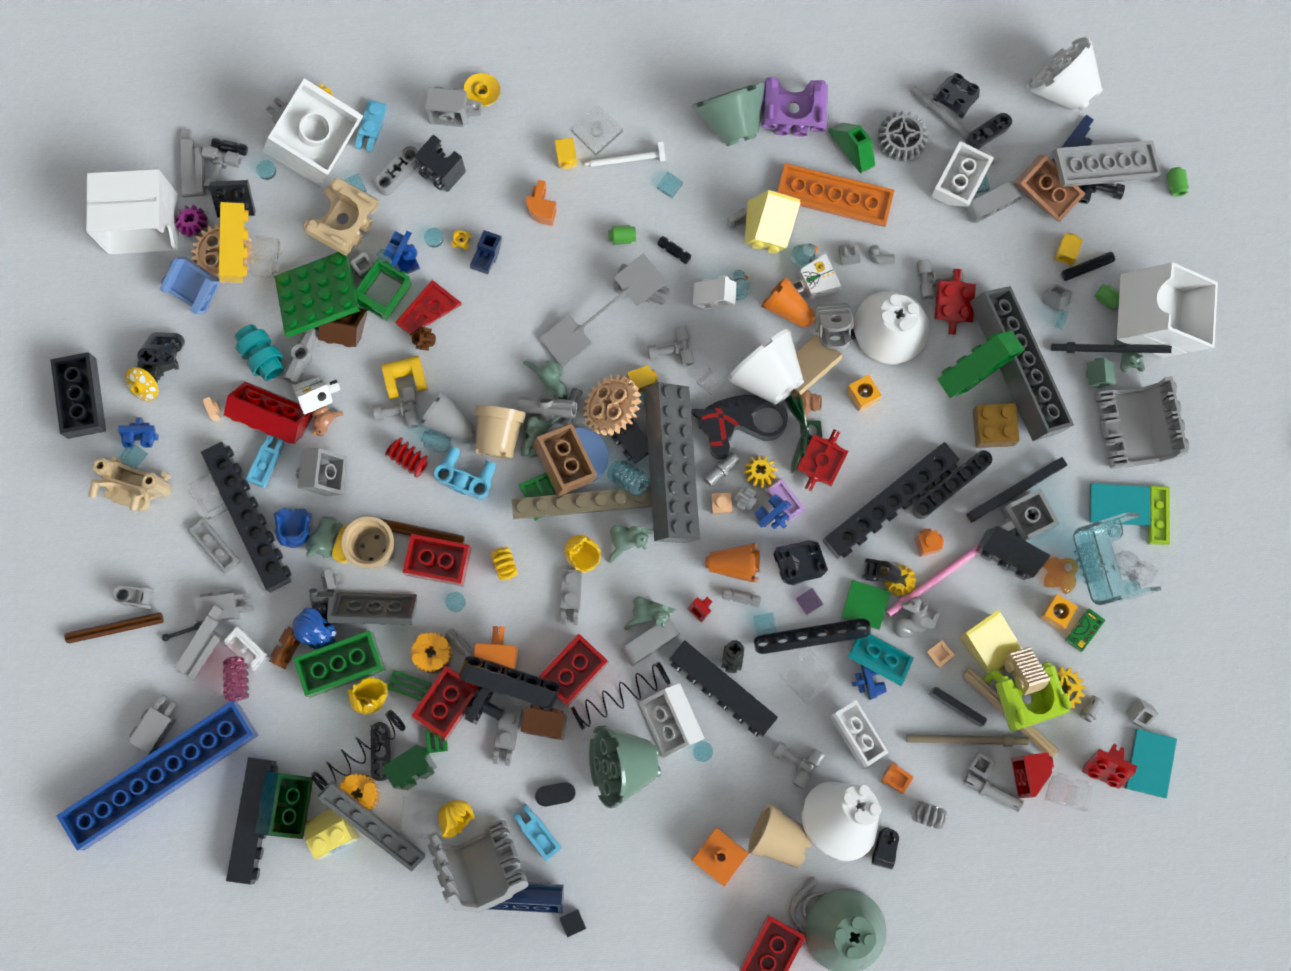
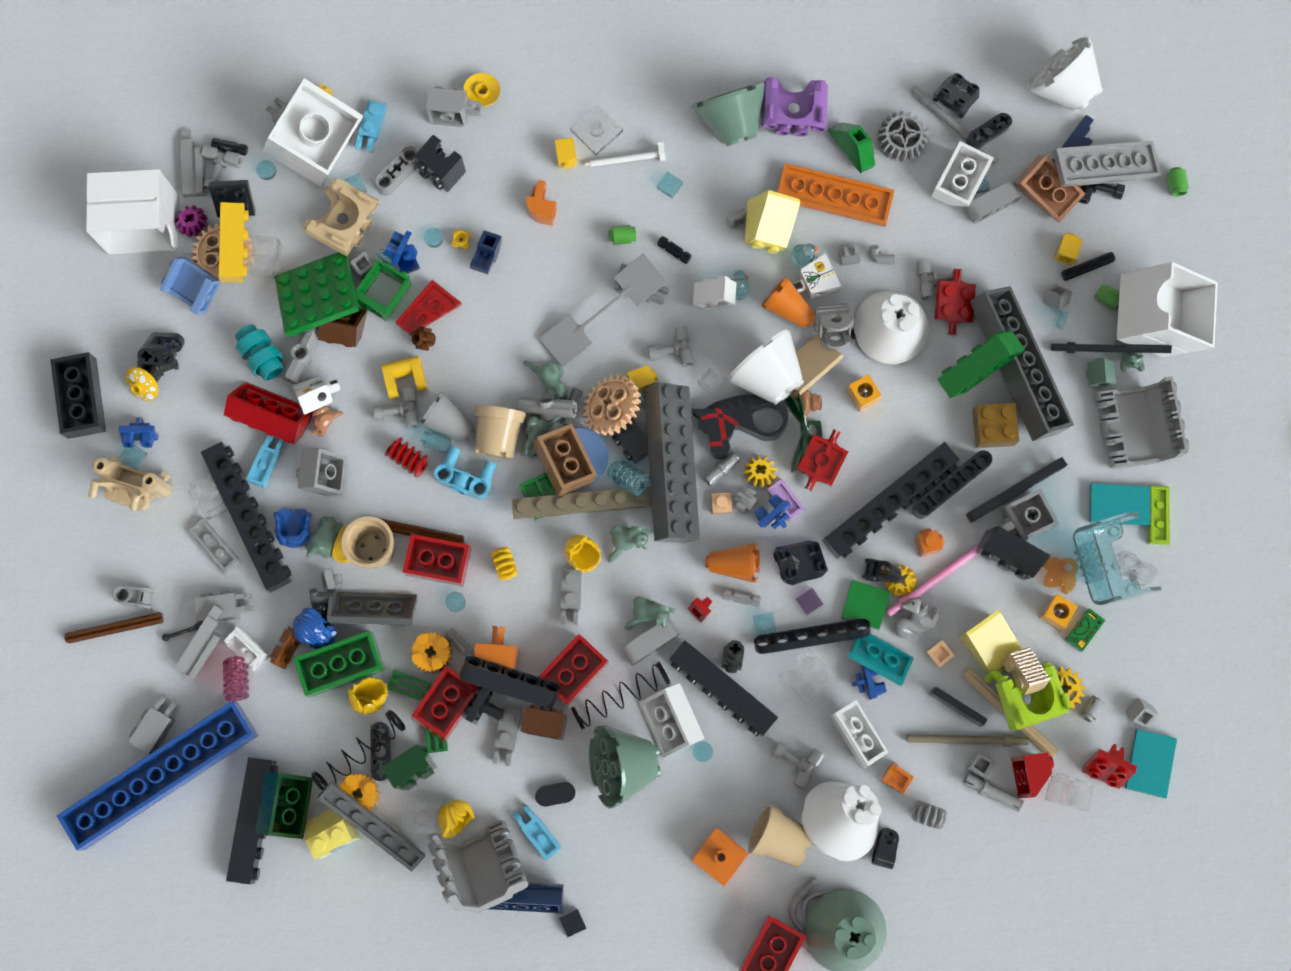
(213, 408): light nougat plate -> none

